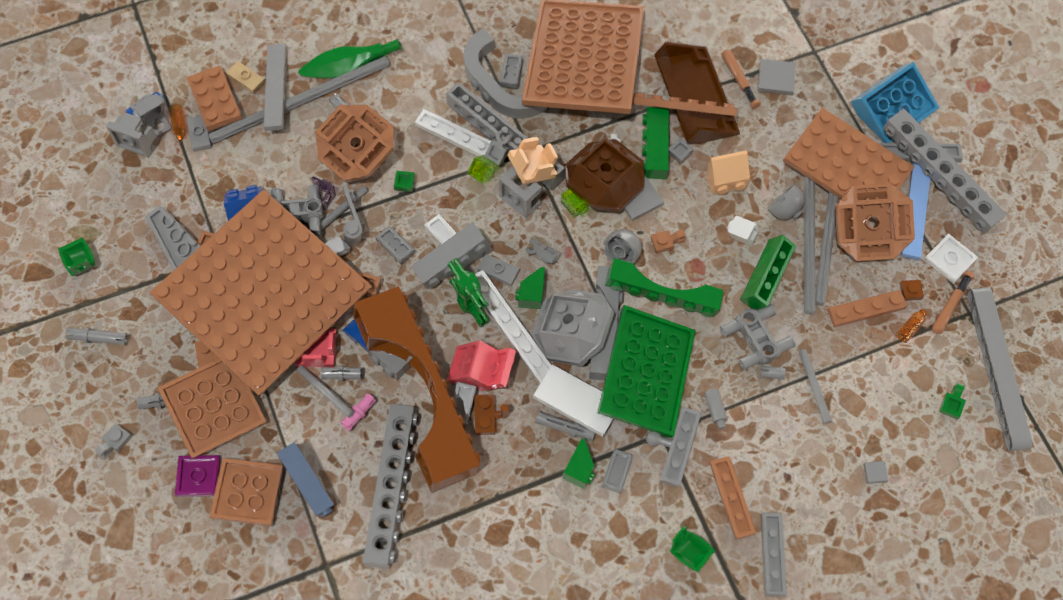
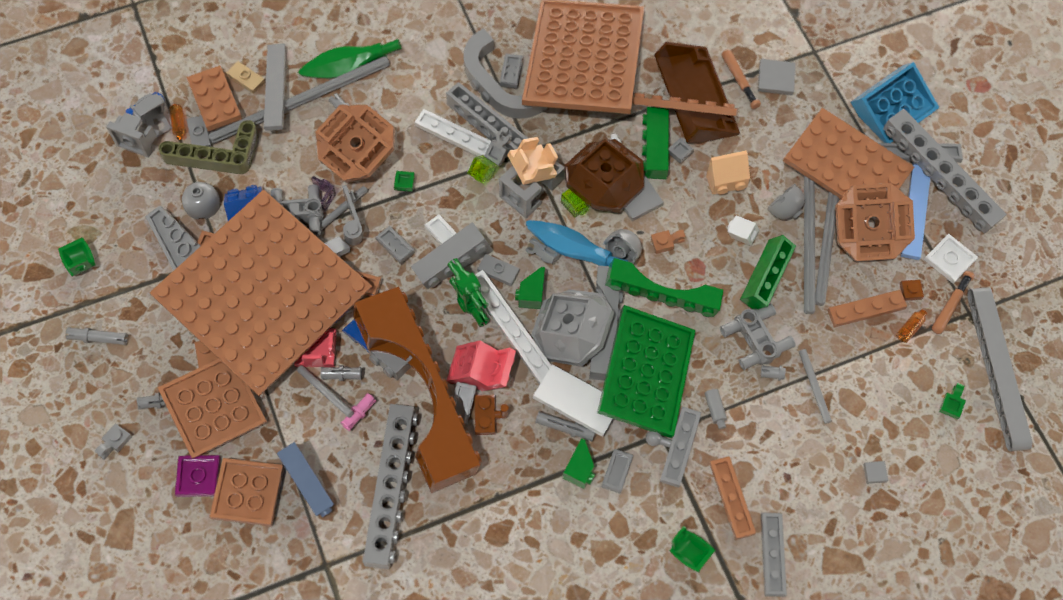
(200, 200): none -> light grey cylinder
(214, 155): none -> olive beam
(569, 242): none -> dark azure animal

